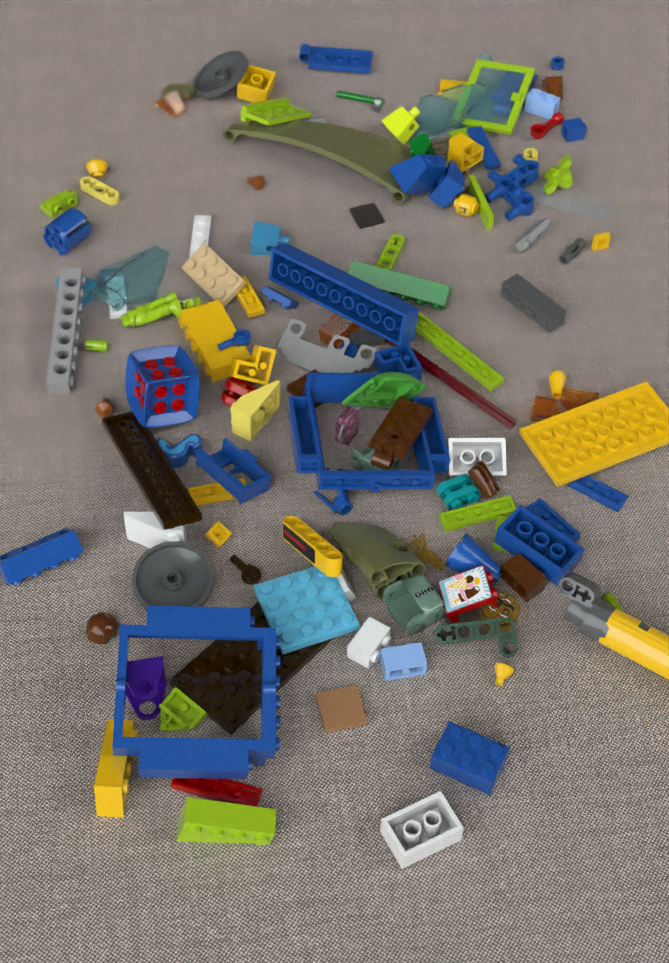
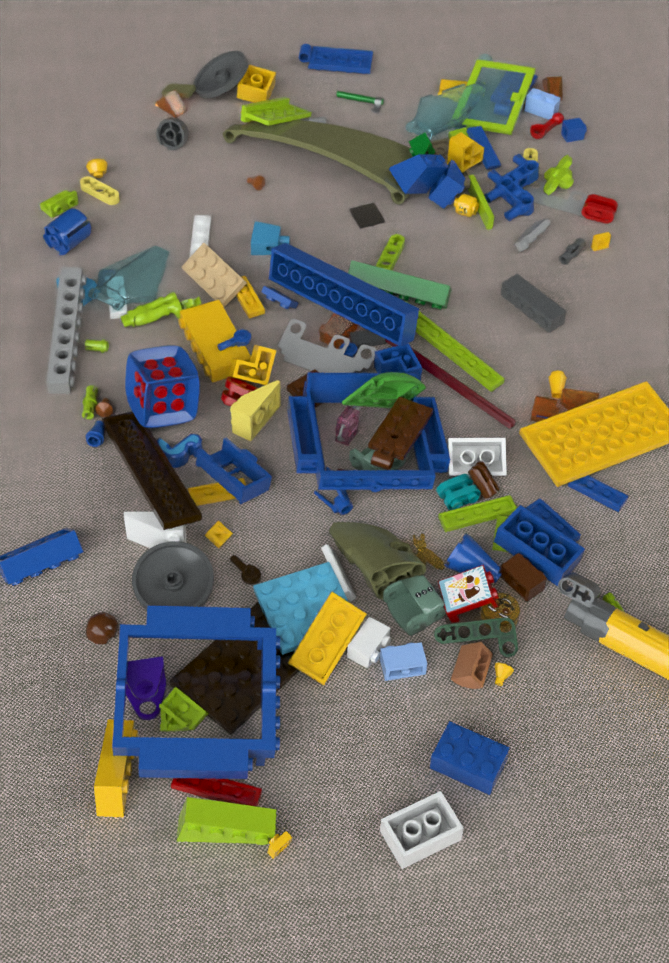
(89, 402): none -> lime pin
(95, 435): none -> blue cone
(172, 133): none -> dark grey cylinder
(278, 844): none -> yellow plate
(312, 546): yellow beam -> none
(327, 638): none -> yellow tile
(341, 708): medium nougat tile -> none
(402, 123): neon yellow torso -> none
(472, 665): none -> nougat brick
(557, 63): blue bush -> none
(599, 208): none -> red brick

